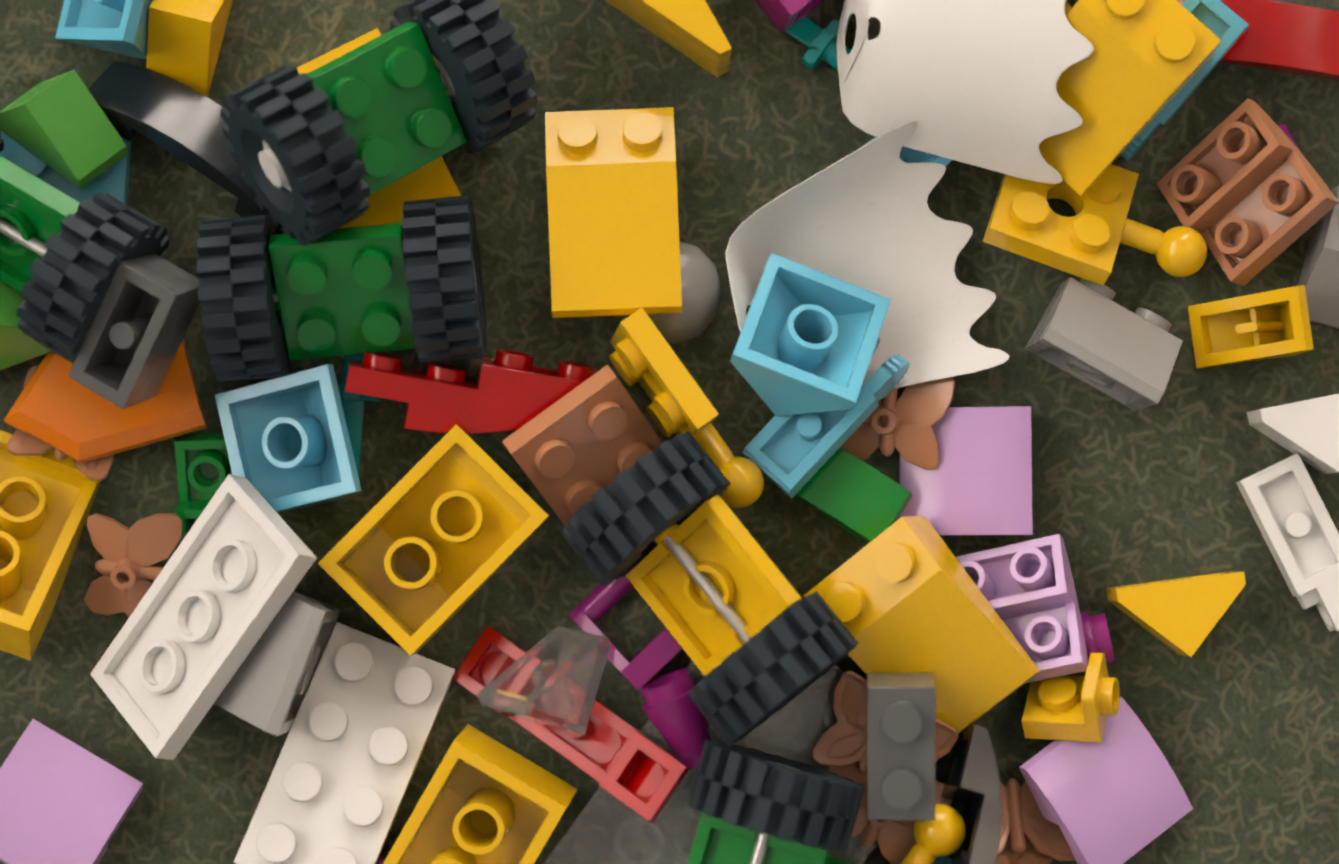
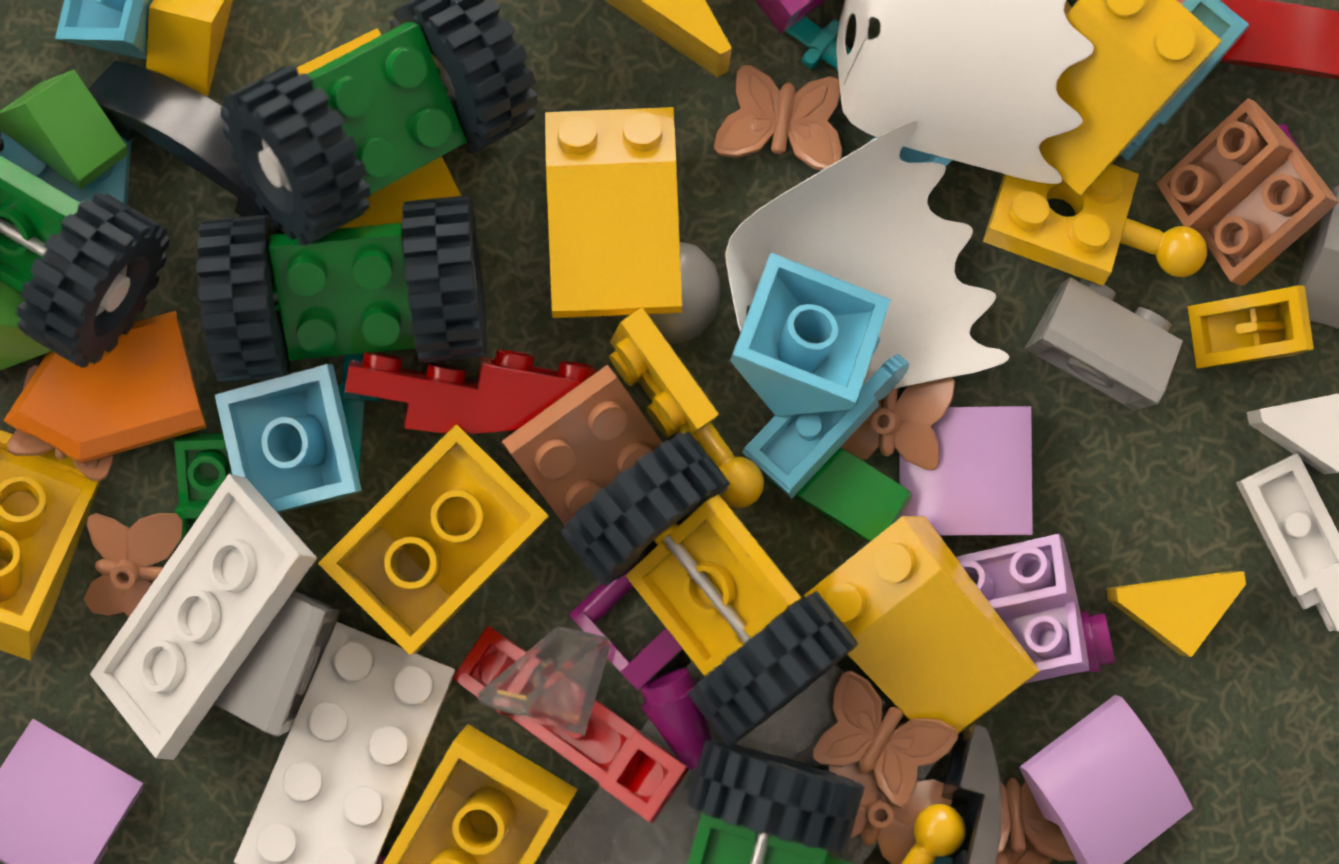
(137, 330): dark grey brick -> none
(783, 115): none -> nougat piece
(900, 746): dark grey brick -> none
(1072, 704): yellow bracket -> none

